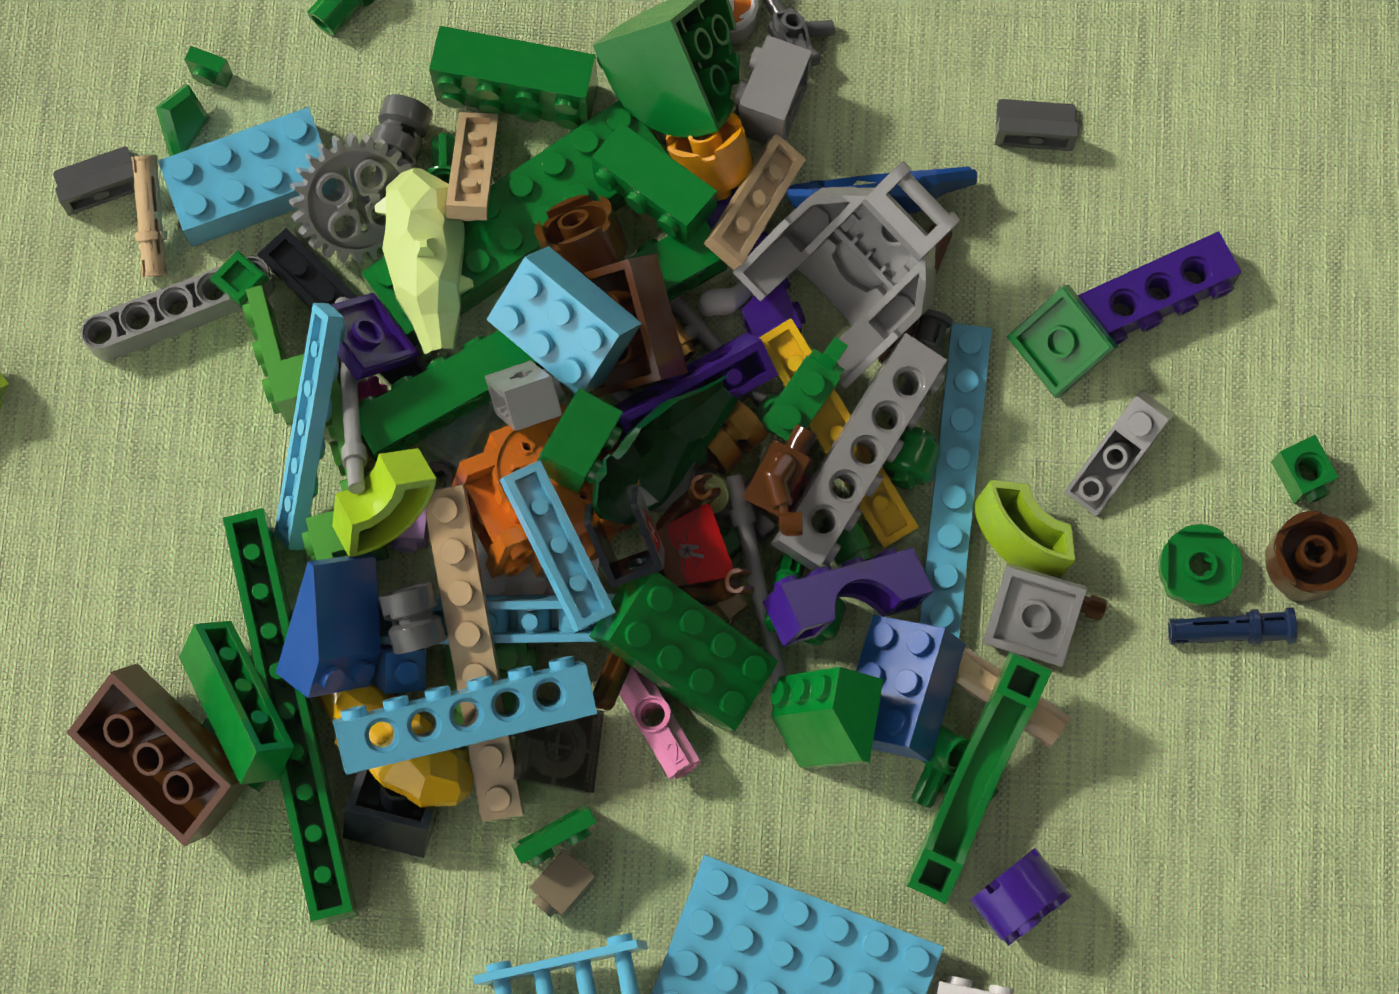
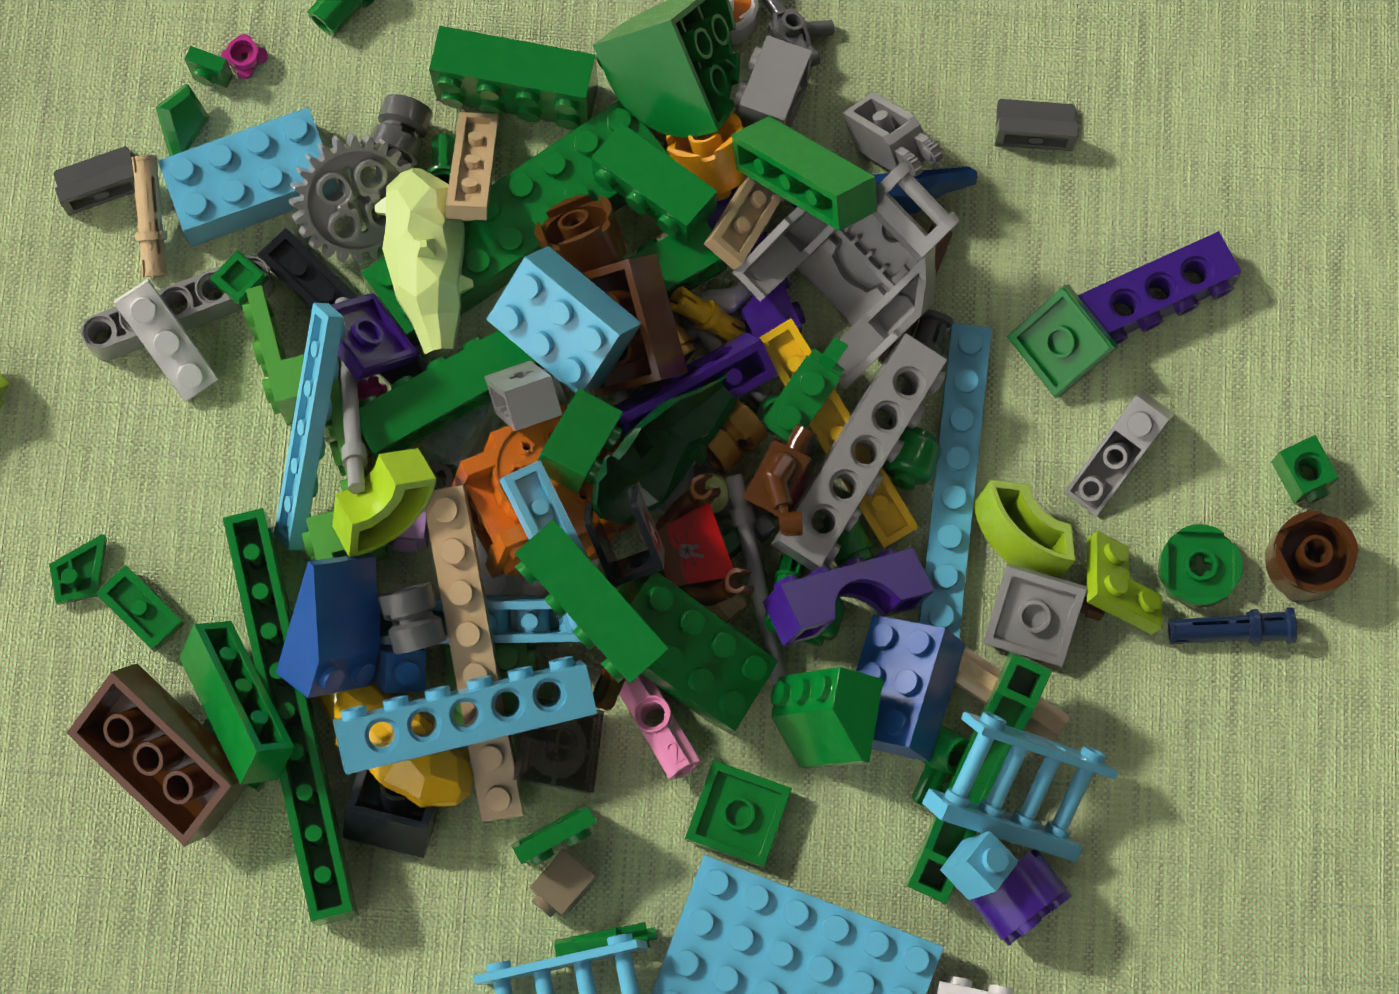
(79, 572): none -> green piece
(140, 608): none -> green plate
(166, 340): none -> white plate
(244, 45): none -> dark pink plate
(591, 602): none -> green brick
(599, 939): none -> green piece
(706, 314): none -> yellow pin
(738, 814): none -> green plate
(805, 173): none -> green brick
(889, 134): none -> light grey hinge
(979, 865): none -> medium azure brick
(1022, 826): none -> medium azure fence
(1114, 591): none -> lime plate

